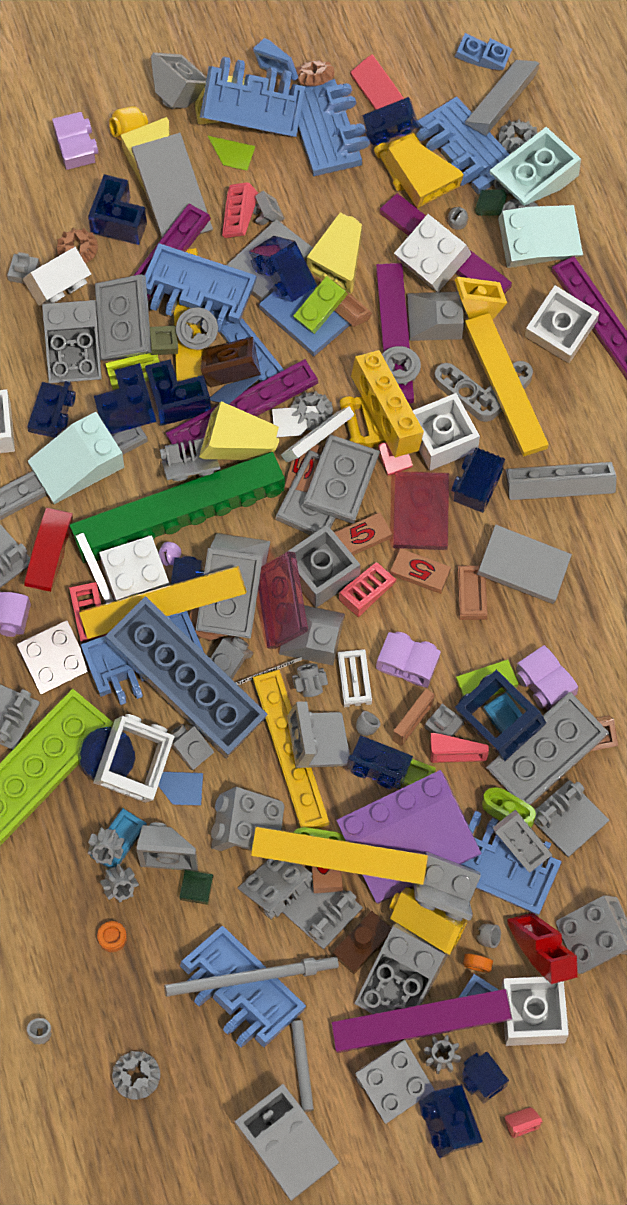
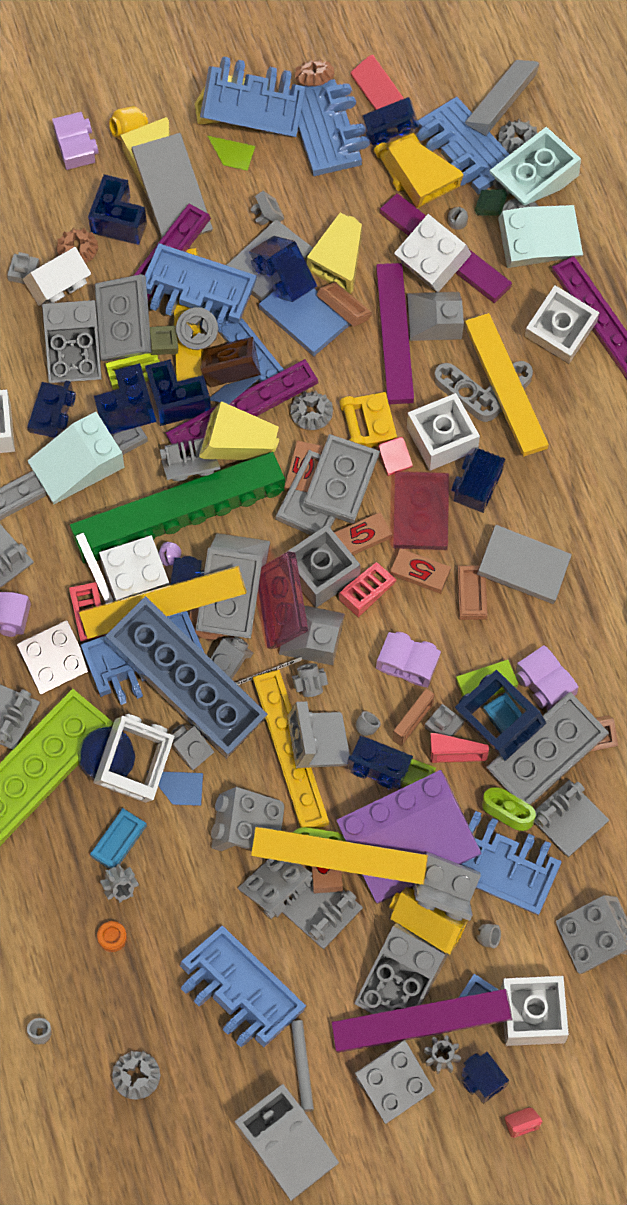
(48, 549): red slope -> none
(105, 846): light grey gear -> none
(165, 849): light grey slope -> none
(176, 80): light grey slope -> none
(196, 887): clear green tile -> none
(240, 201): coral slope -> none
(272, 56): medium blue slope -> none
(287, 423): white sticker -> none
(307, 967): light grey bar -> none
(317, 434): white tile -> none
(320, 305): lime plate -> none
(357, 699): white tile -> none
(362, 942): reddish brown tile -> none
(387, 404): yellow brick -> none
(401, 355): light grey gear -> none
(450, 1120): clear blue bracket -> none
(478, 963): orange tile -> none
(480, 296): yellow slope -> none
(486, 55): medium blue slope -> none
(522, 841): light grey tile -> none
(544, 948): red slope -> none
(561, 481): light grey slope -> none

